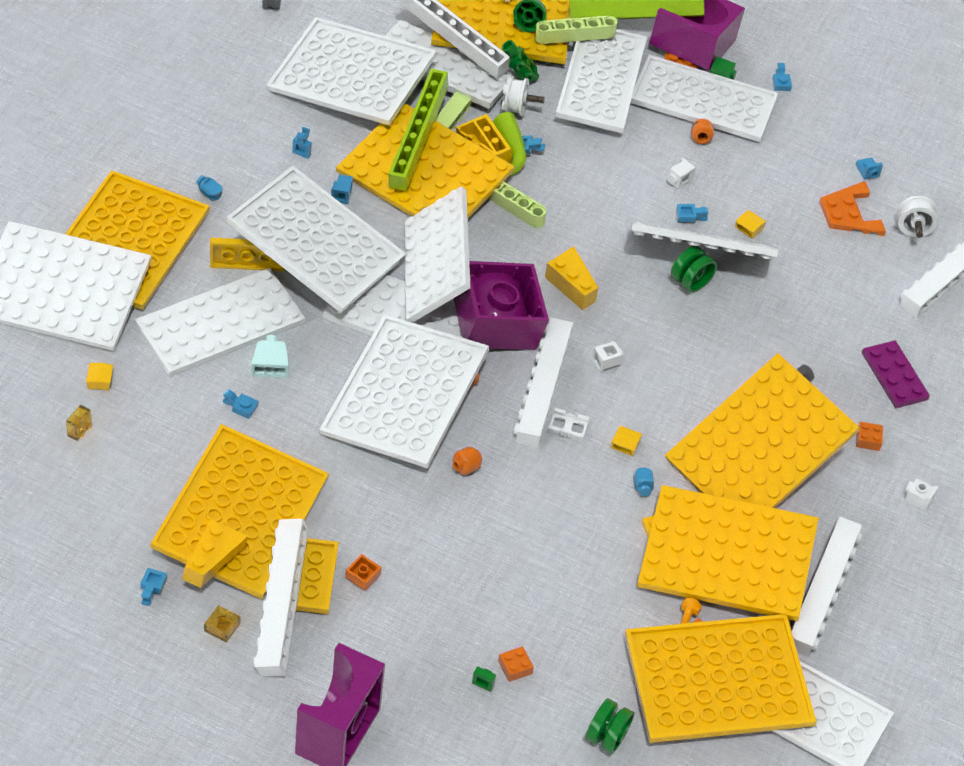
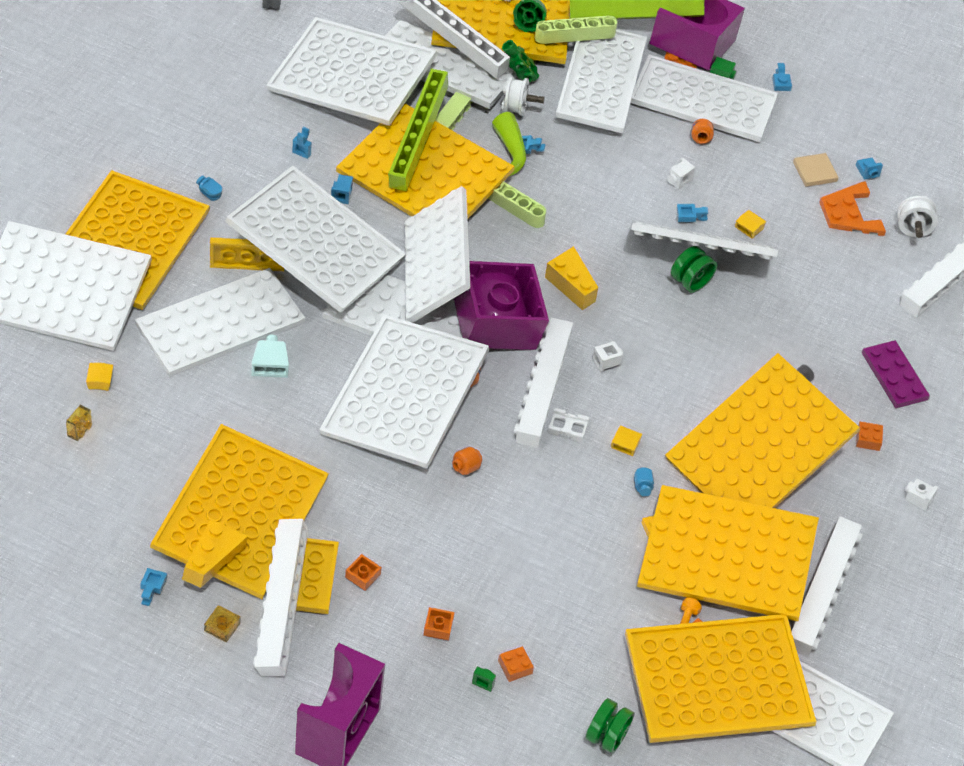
(241, 405): dark azure plate -> none
(438, 623): none -> orange piece
(486, 135): yellow wedge -> none
(815, 169): none -> tan tile

